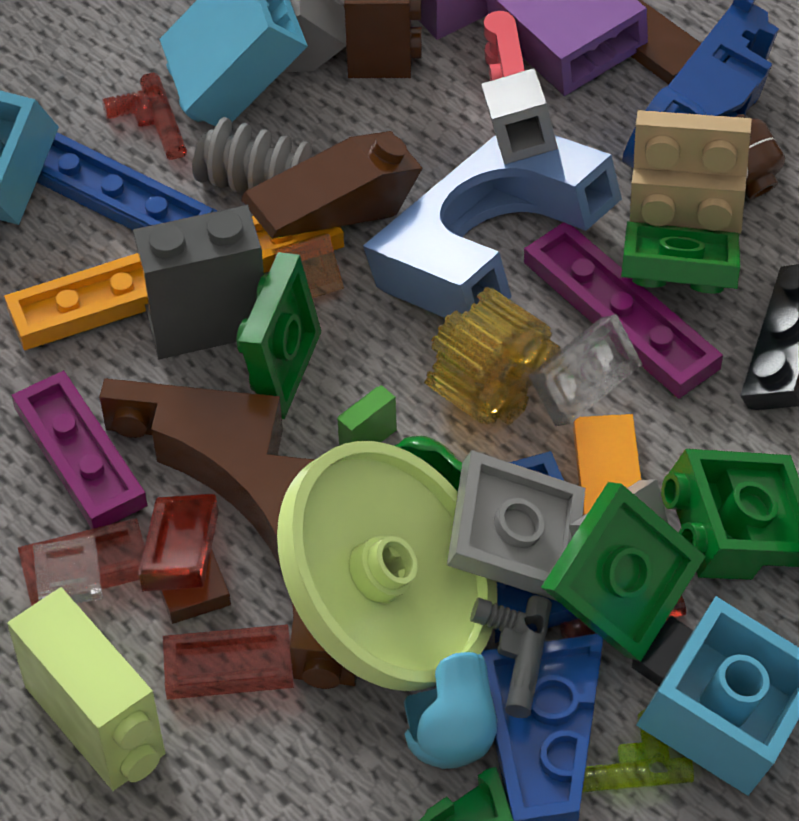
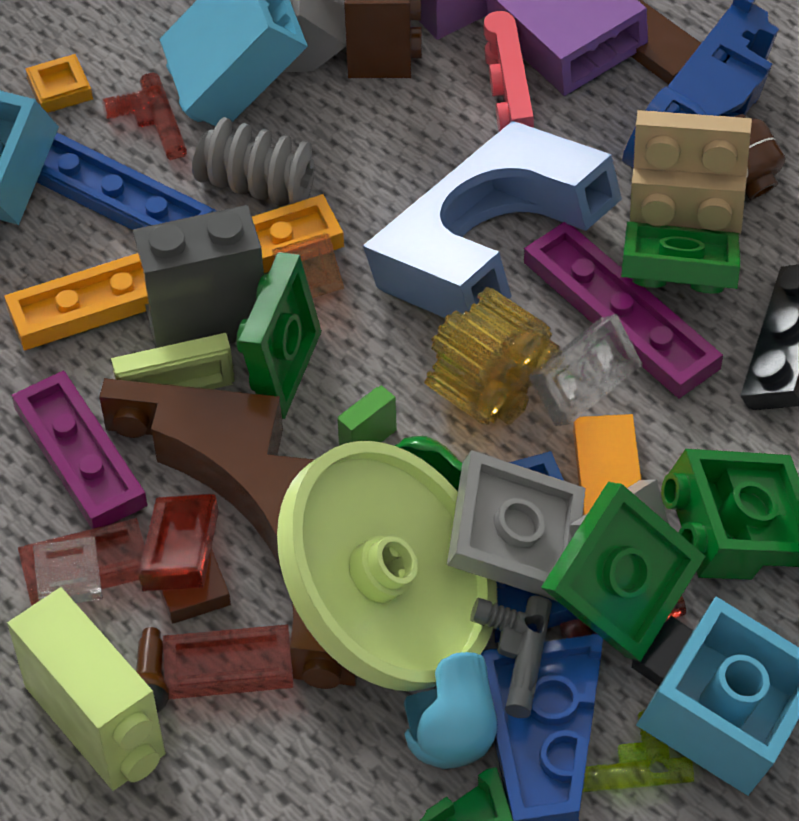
(59, 83): none -> light orange tile
(150, 665): none -> reddish brown piece
(191, 363): none -> yellowish green tile
(338, 187): reddish brown slope -> none
(519, 116): light grey brick -> none

